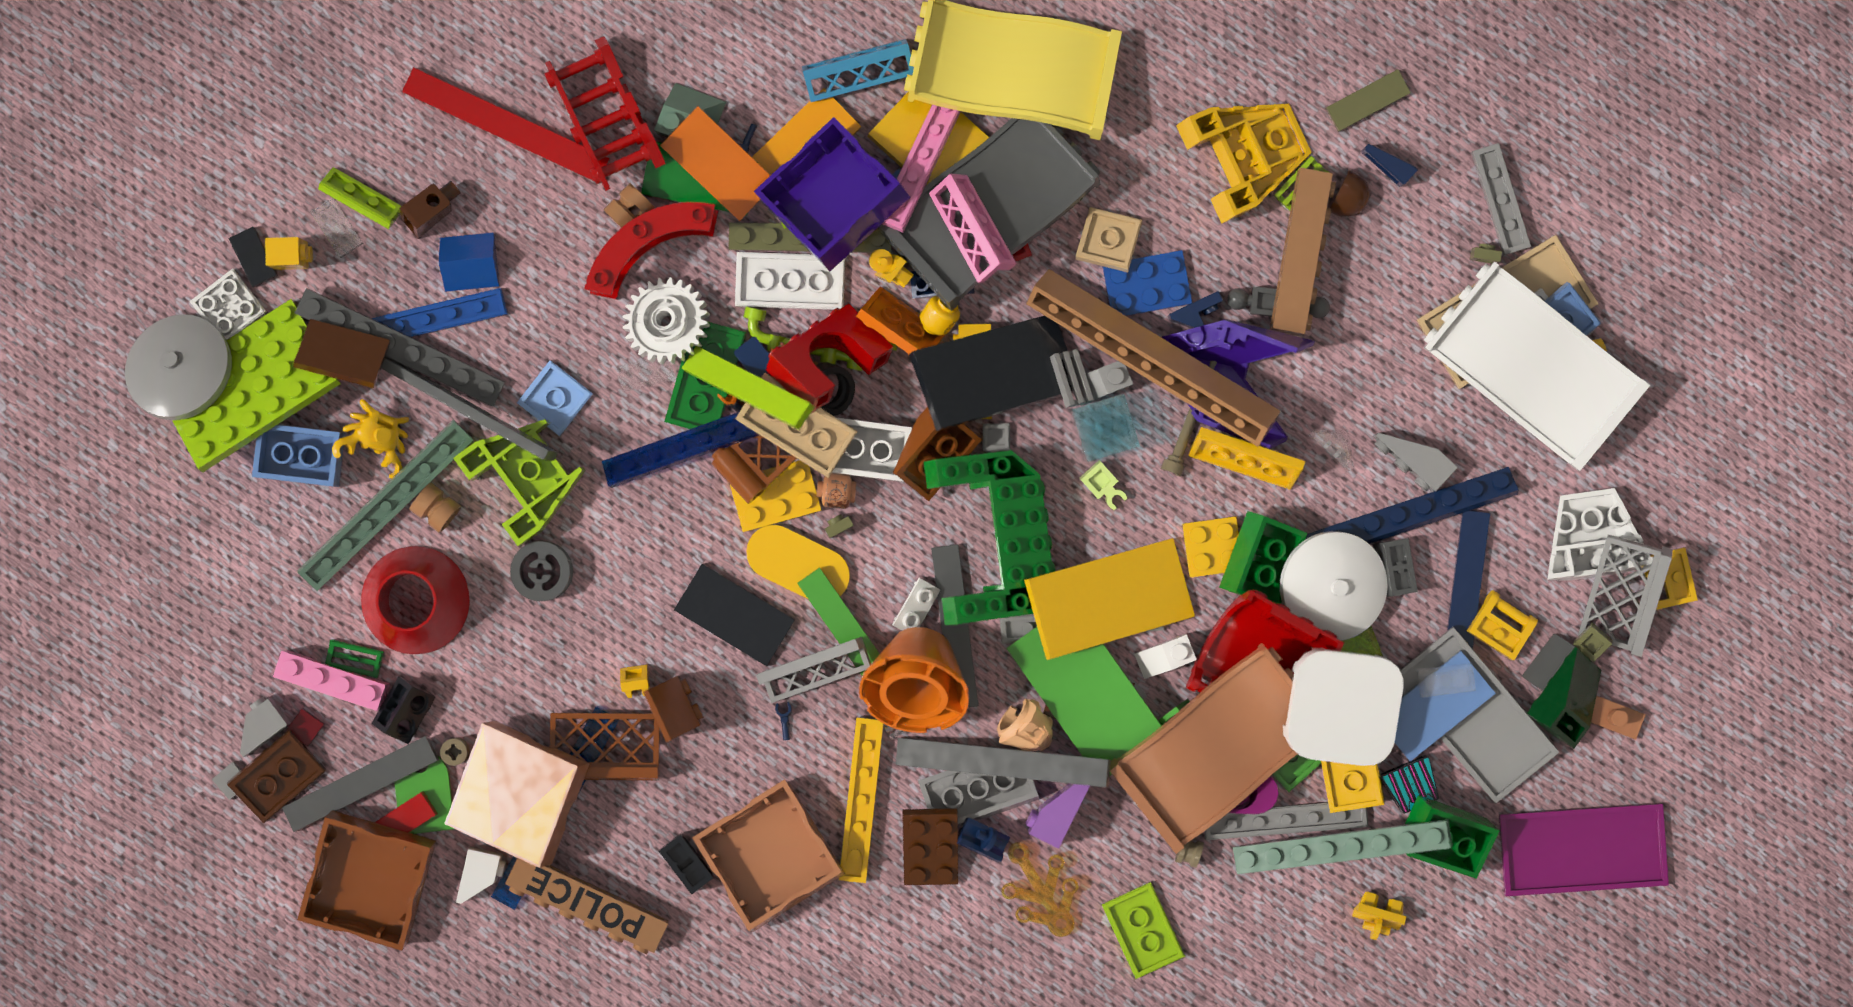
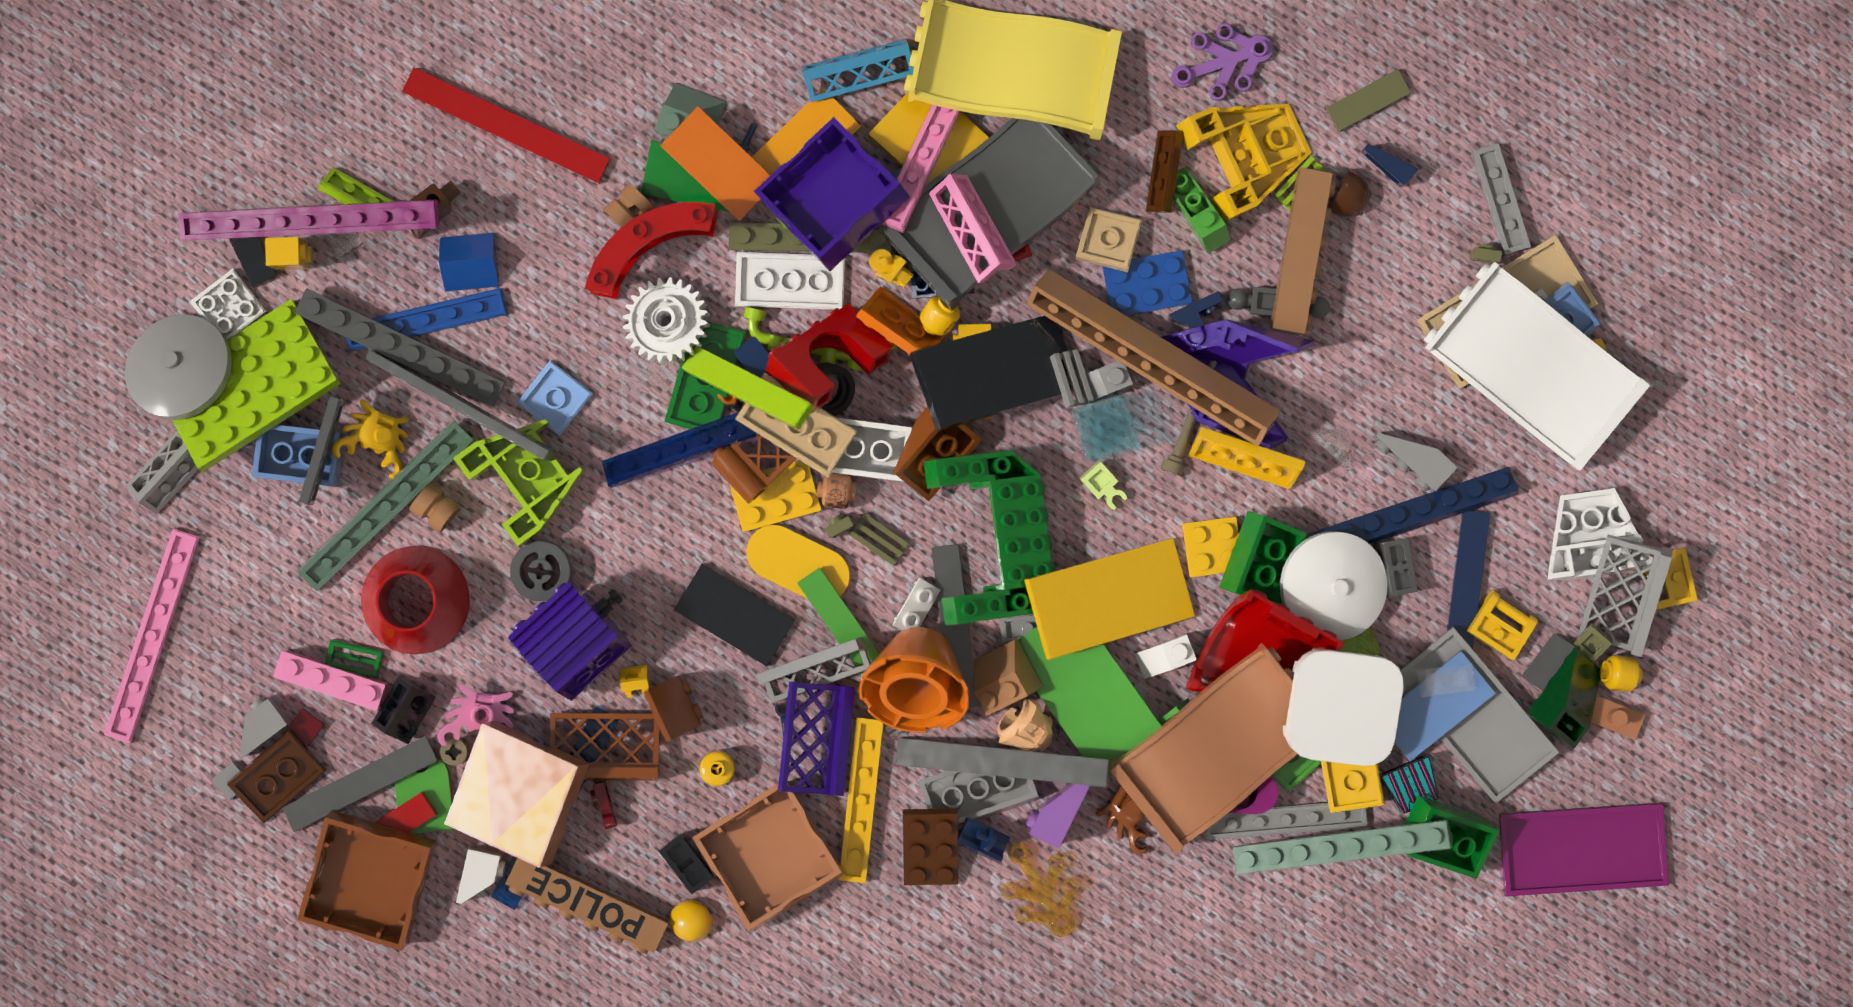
(152, 636): none -> bright pink tile
(166, 481): none -> light grey fence
(309, 220): none -> magenta plate
(321, 451): none -> dark grey tile
(341, 353): reddish brown tile -> none
(474, 711): none -> bright pink animal
(570, 639): none -> dark purple piece
(601, 797): none -> dark red plate
(627, 111): red fence -> none
(691, 920): none -> yellow hair
(724, 760): none -> yellow head
(835, 745): none -> dark purple fence
(898, 552): none -> olive tile
(996, 437): light grey tile -> none
(1004, 677): none -> medium nougat slope
(1127, 815): none -> dark orange animal
(1143, 930): lime tile -> none
(1164, 171): none -> reddish brown tile
(1191, 853): dark tan wheel -> none
(1199, 212): none -> bright green slope
(1226, 59): none -> medium lavender plant
(1376, 919): yellow hips -> none
(1621, 673): none -> yellow head

